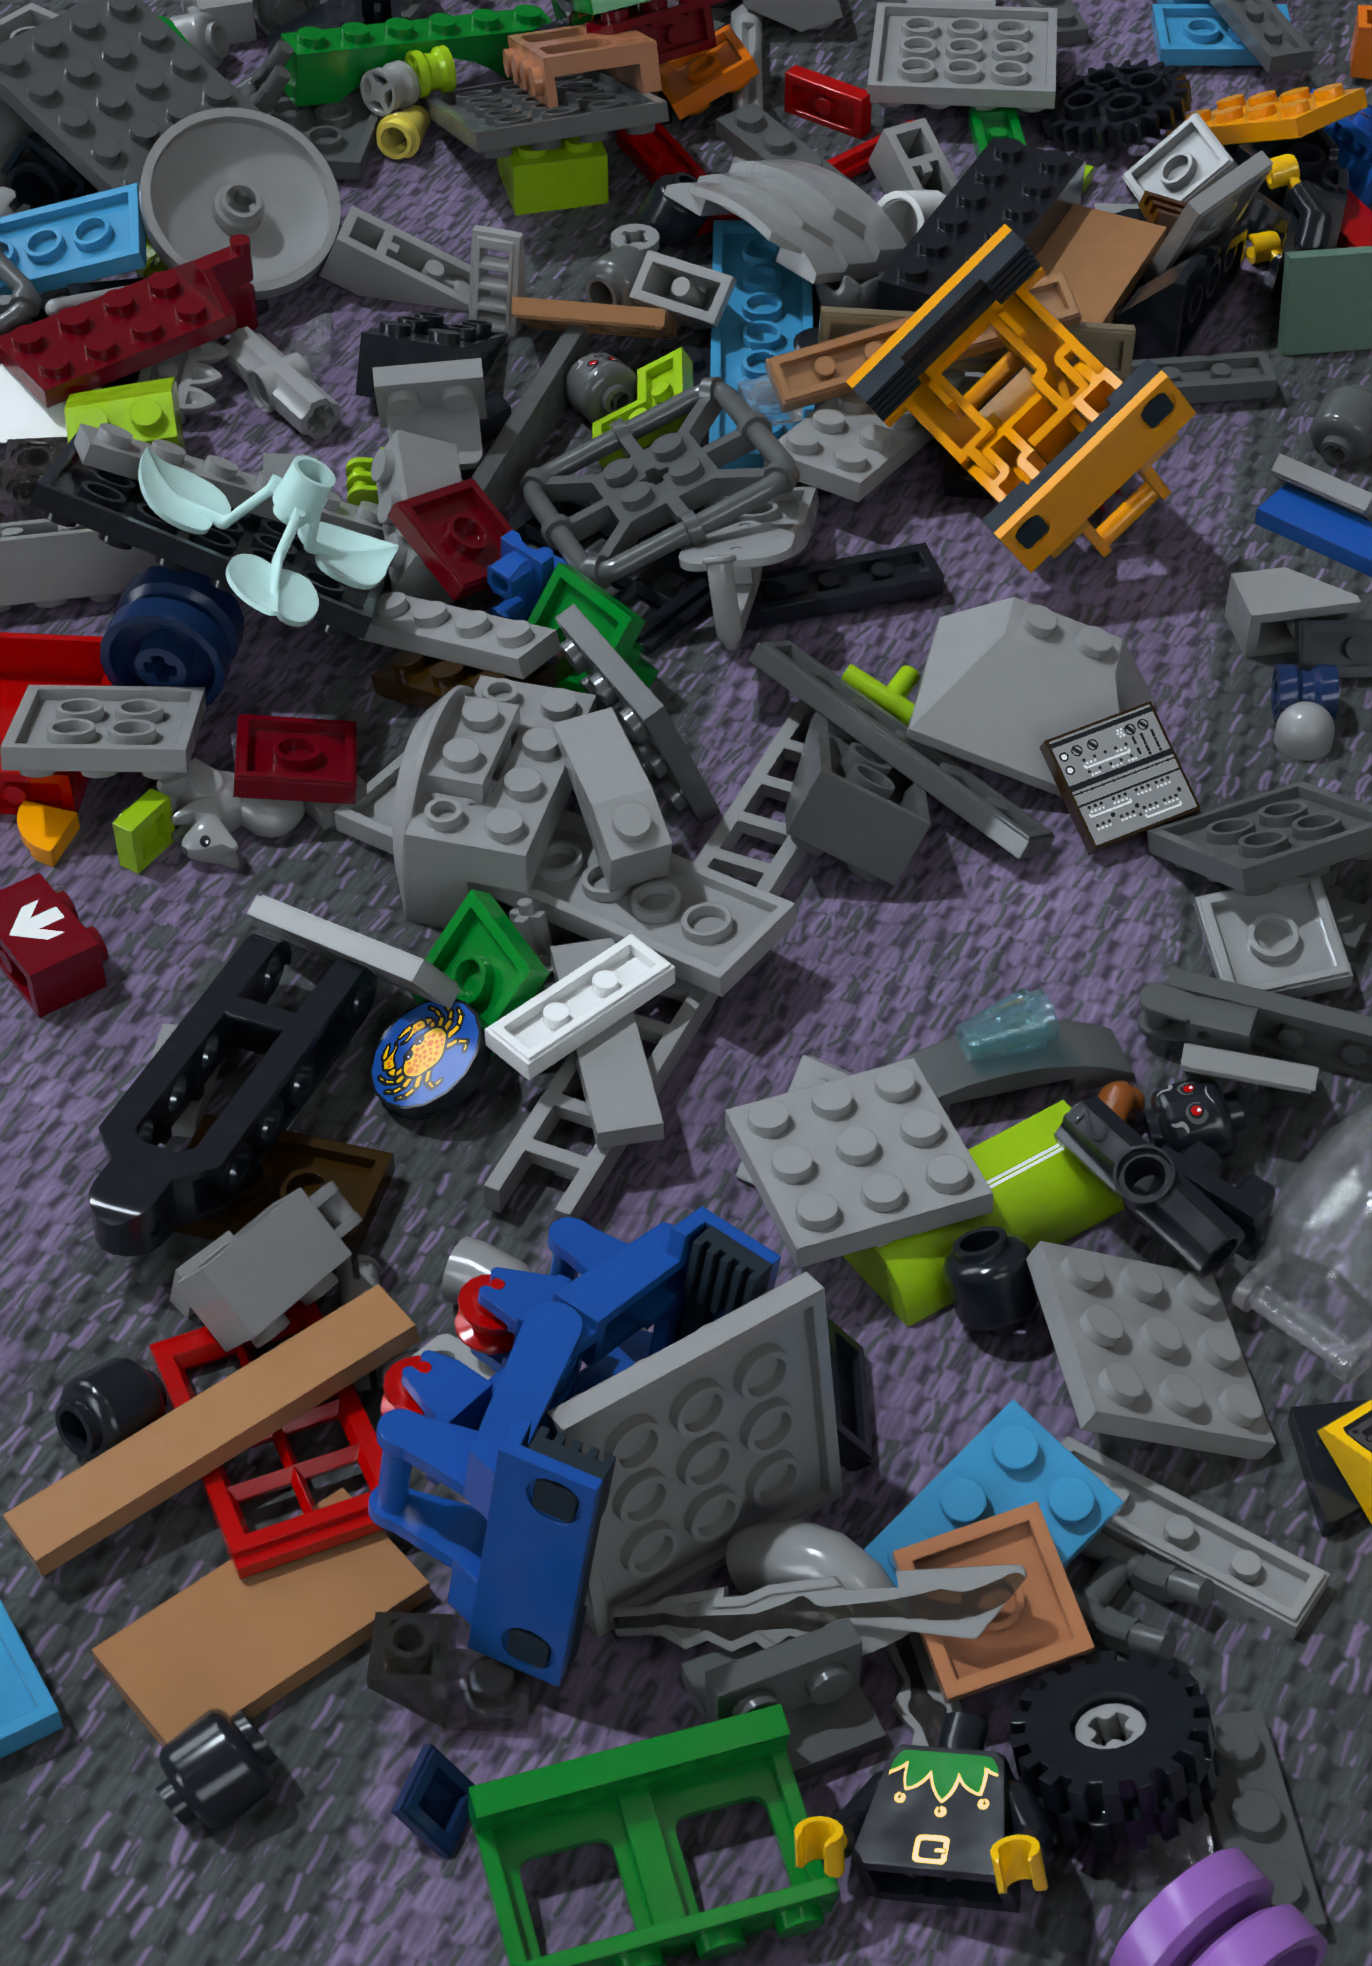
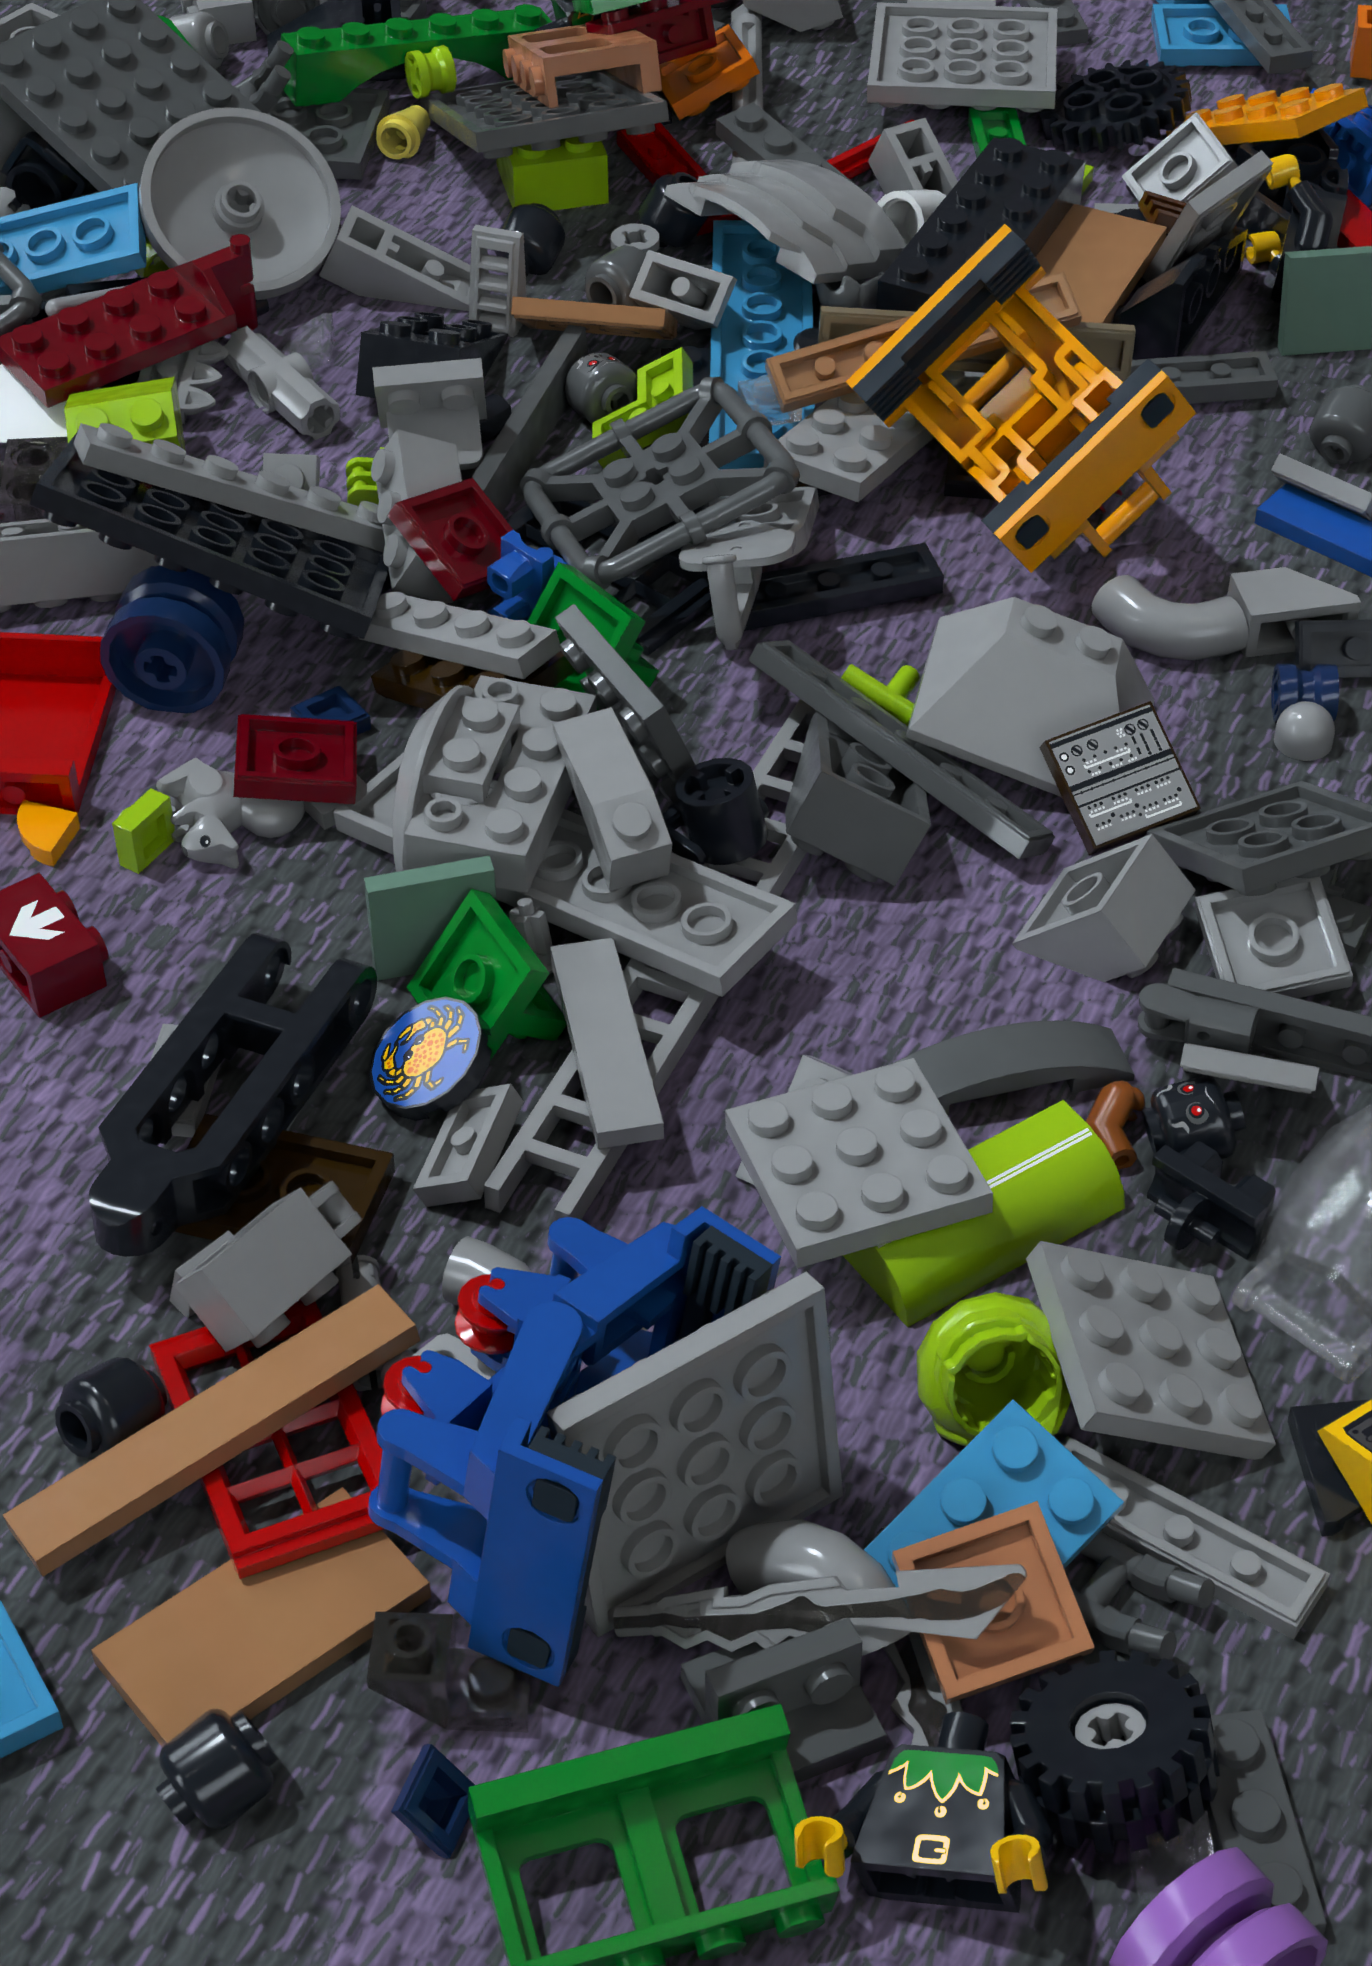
(104, 730): light grey plate -> none
(298, 502): light aqua plant -> none
(333, 705): none -> dark blue tile
(338, 942): light grey tile -> none
(390, 88): light grey wheel -> none
(414, 907): none -> sand green tile
(468, 1146): none -> light grey plate
(542, 236): none -> black head
(579, 1006): white tile -> none
(719, 812): none -> black piece
(827, 101): red plate -> none
(850, 1399): black tile -> none
(984, 1358): none -> lime helmet
(990, 1281): black head -> none
(1009, 1027): clear light blue cone -> none
(1109, 912): none -> light grey slope
(1167, 626): none -> light grey cylinder
(1175, 1213): black piece -> none

